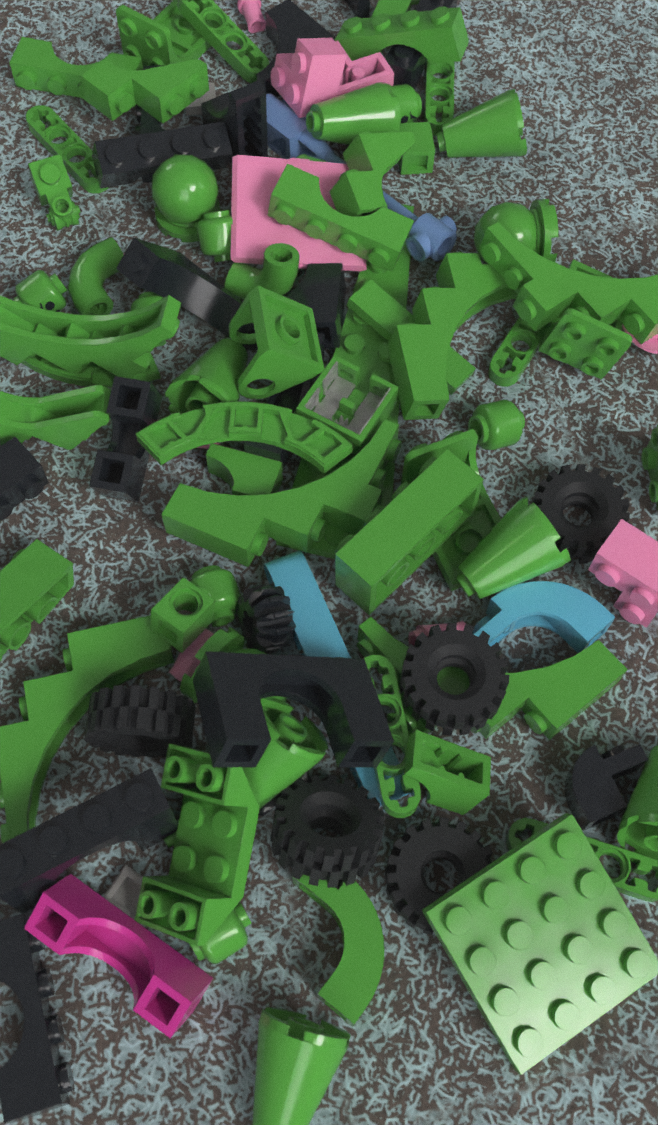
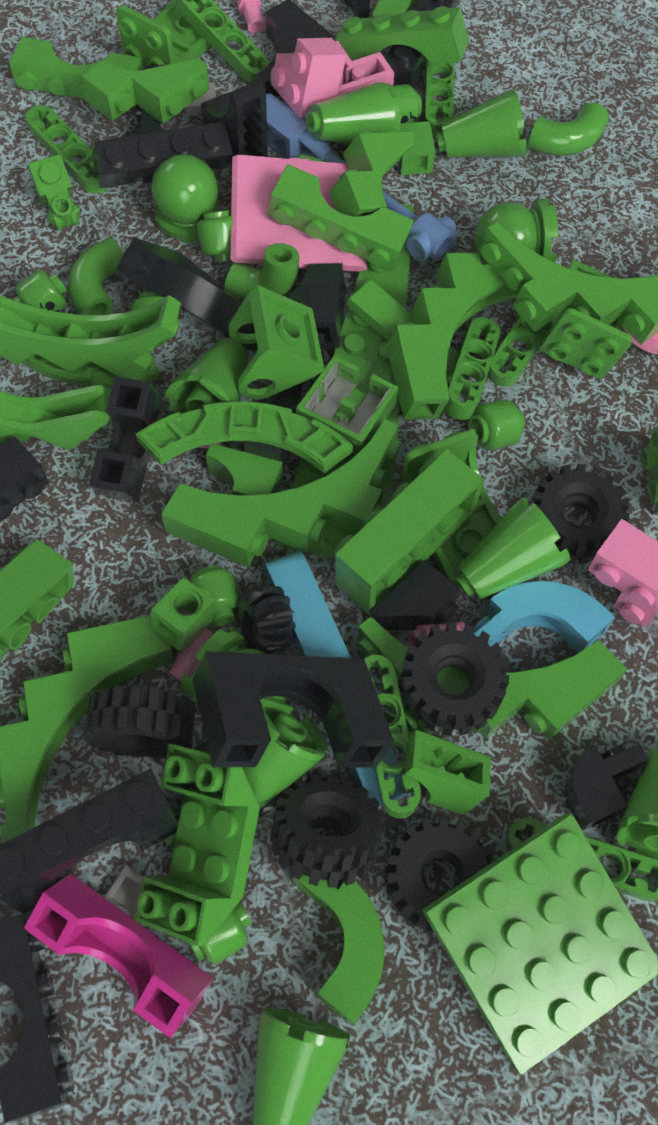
(418, 600): none -> black slope
(473, 367): none -> bright green beam
(572, 136): none -> bright green cylinder

